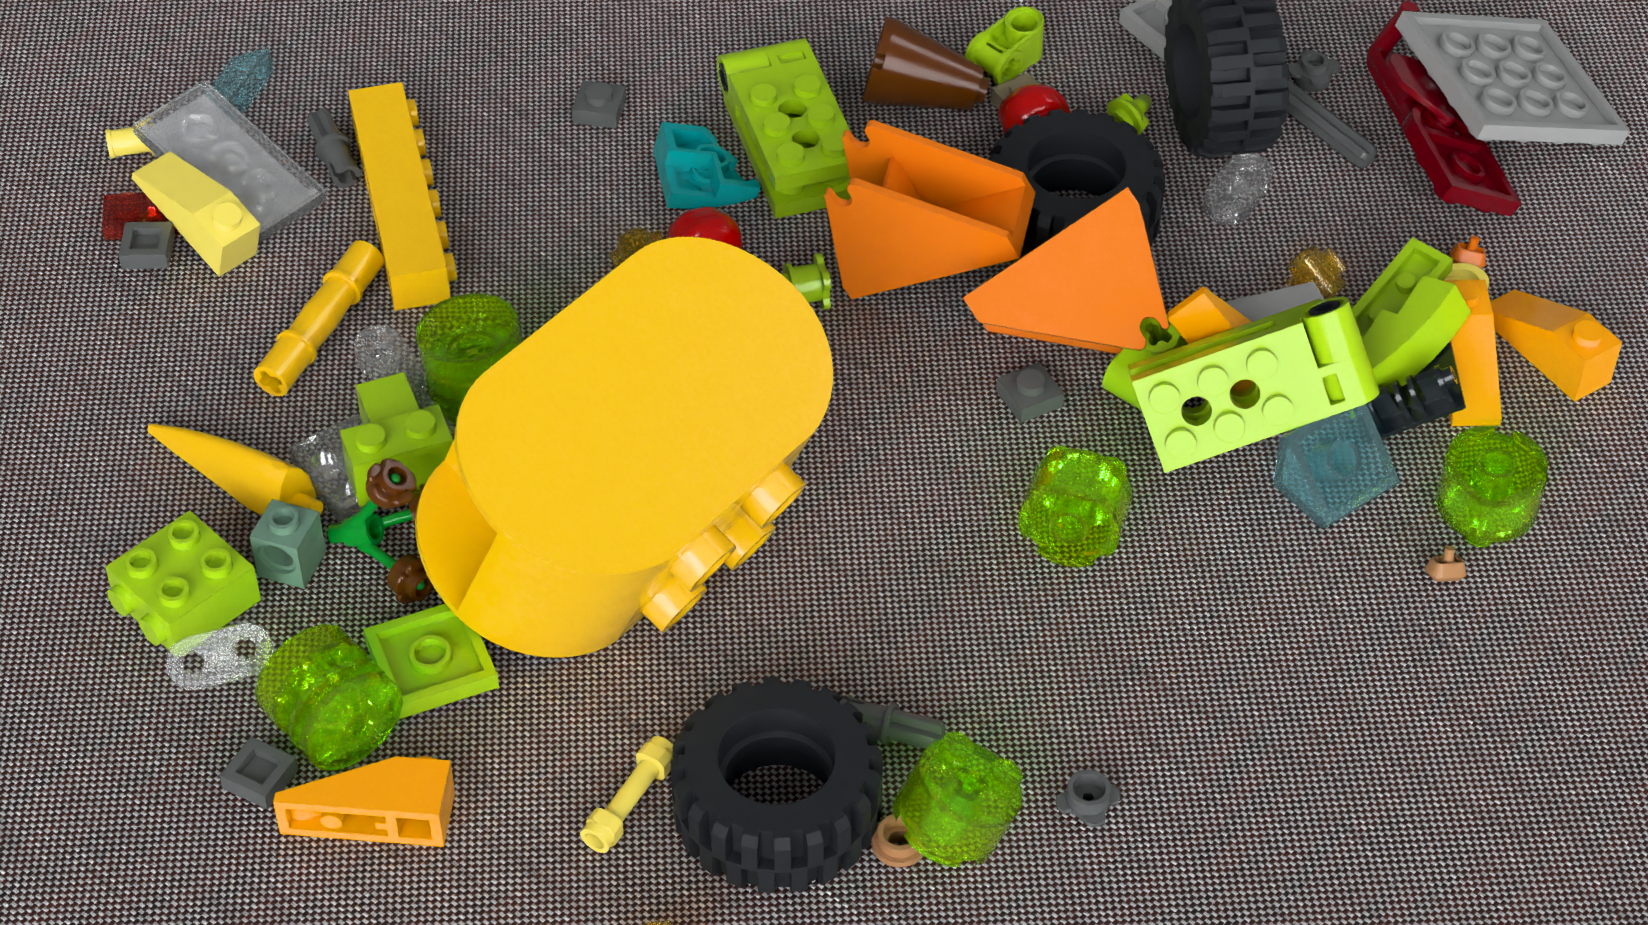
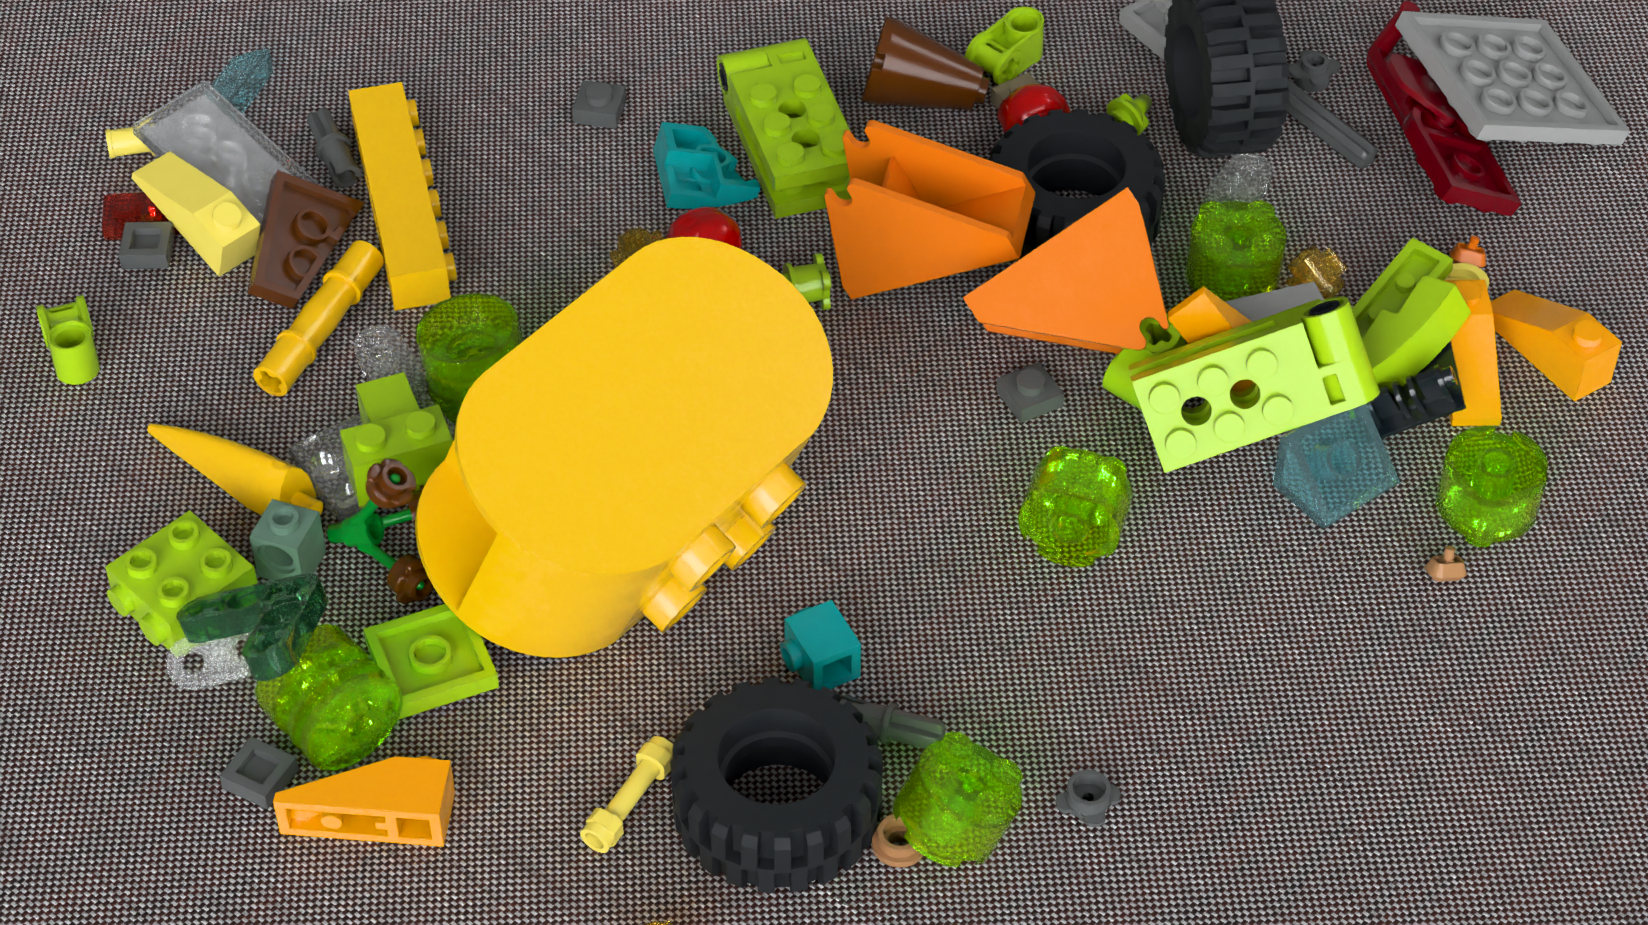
(70, 341): none -> lime piece
(276, 613): none -> clear green beam
(297, 236): none -> reddish brown wing
(821, 646): none -> teal brick
(1236, 249): none -> clear neon green brick

